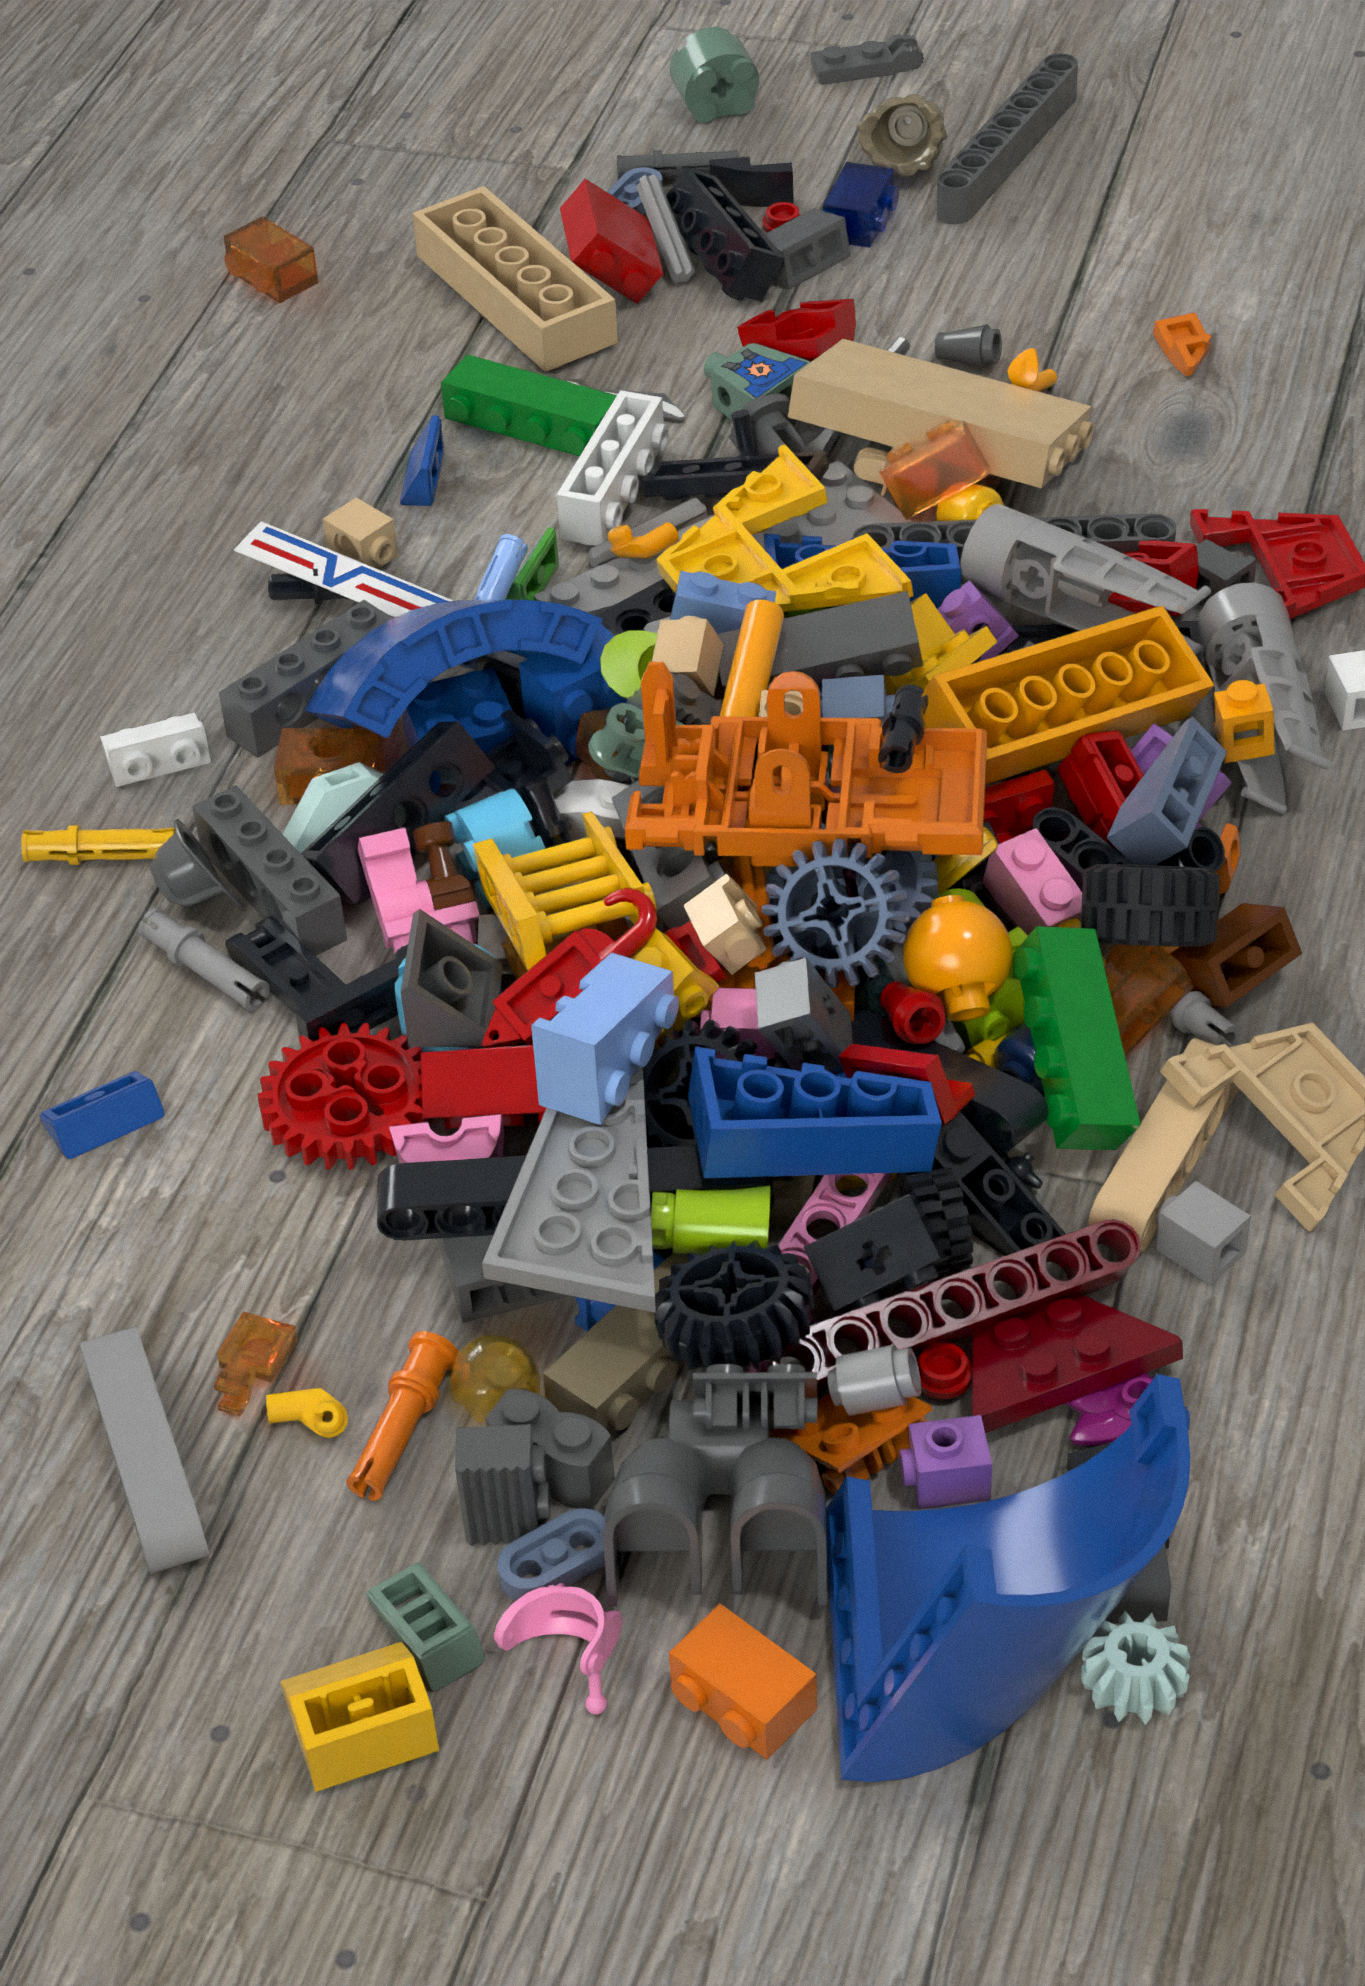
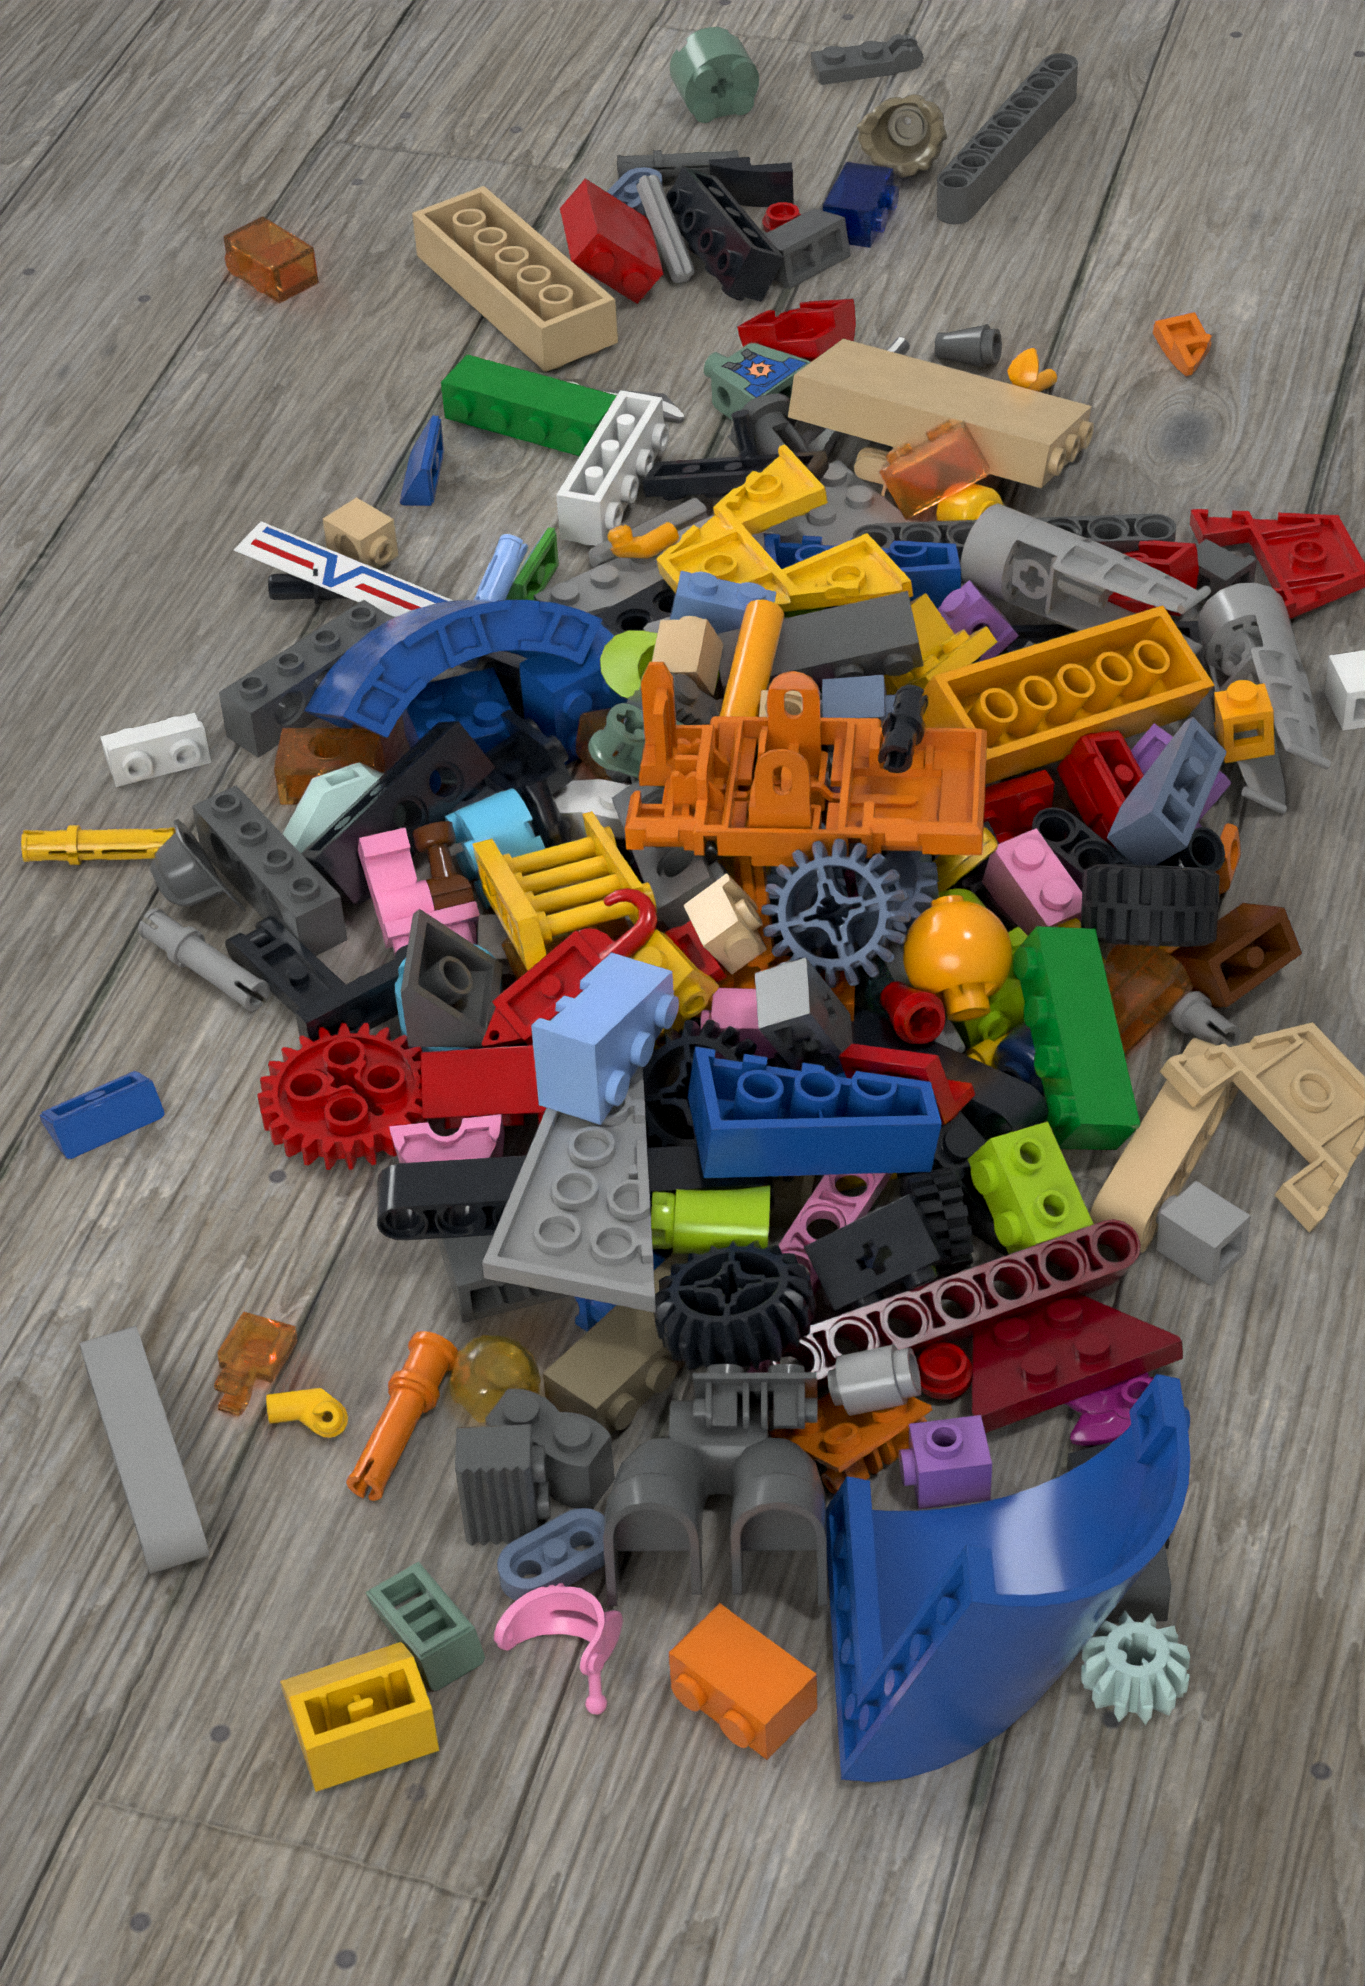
(1028, 1188): none -> lime brick

